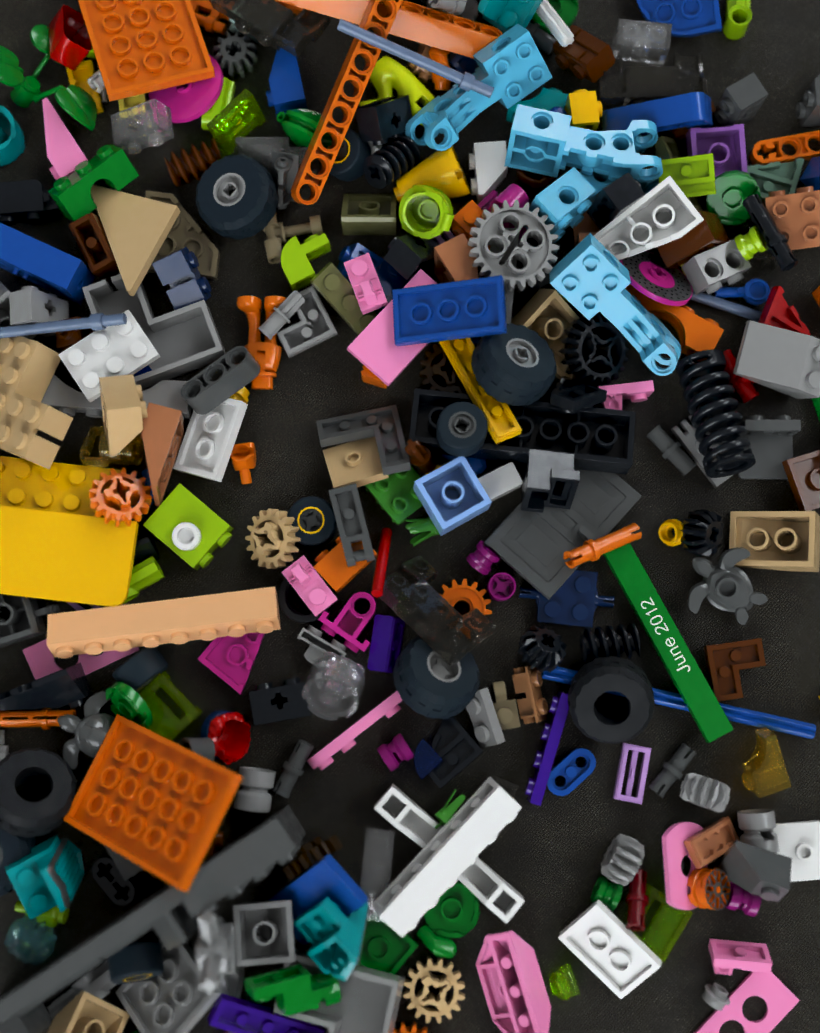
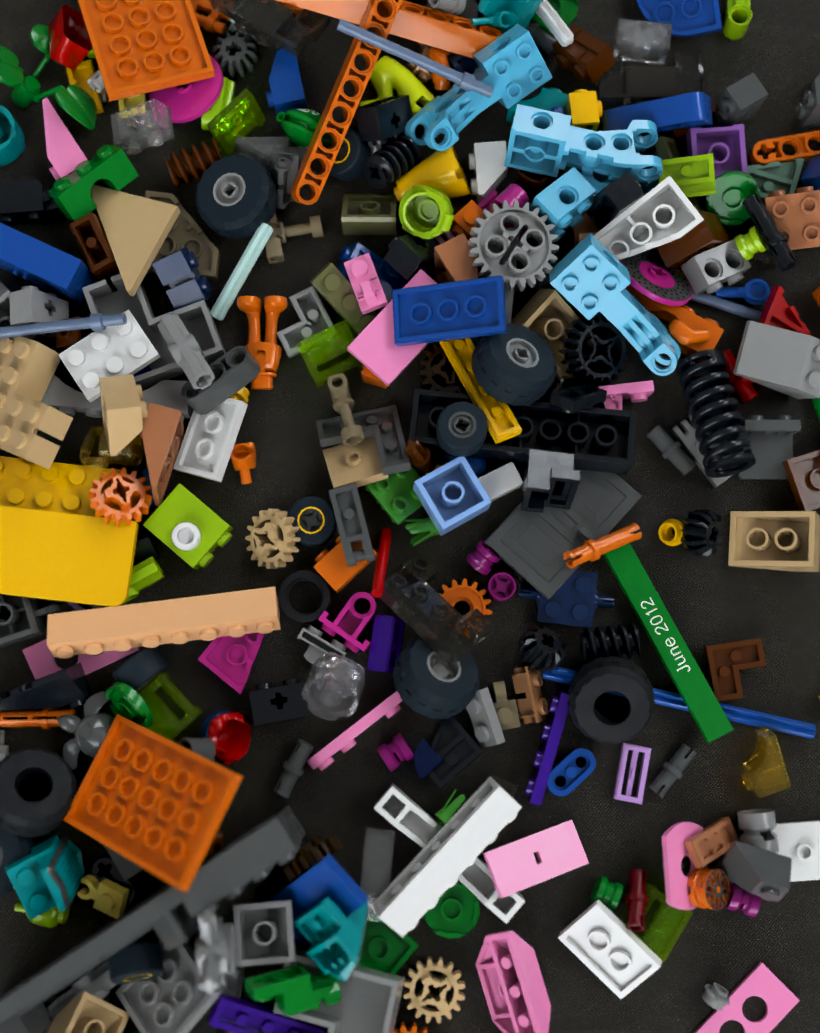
(30, 940): clear light blue gear -> none
(108, 895): none -> light yellow plate
(186, 351): none -> light grey piece
(241, 271): none -> light aqua axle
(254, 790): light grey wheel -> none
(282, 314): light grey axle -> none
(297, 258): lime brick -> none
(309, 586): bright pink hinge -> none
(325, 347): none -> clear neon green plate
(343, 405): none -> dark tan bar
(437, 945): green arm -> none
(493, 20): none -> teal hand
(515, 866): none -> bright pink piece
(564, 983): clear neon green plate -> none
(622, 859): light grey gear -> none
(686, 335): none -> orange arm
(705, 792): light grey gear -> none
(725, 585): dark grey animal -> none
(739, 955): bright pink hinge -> none

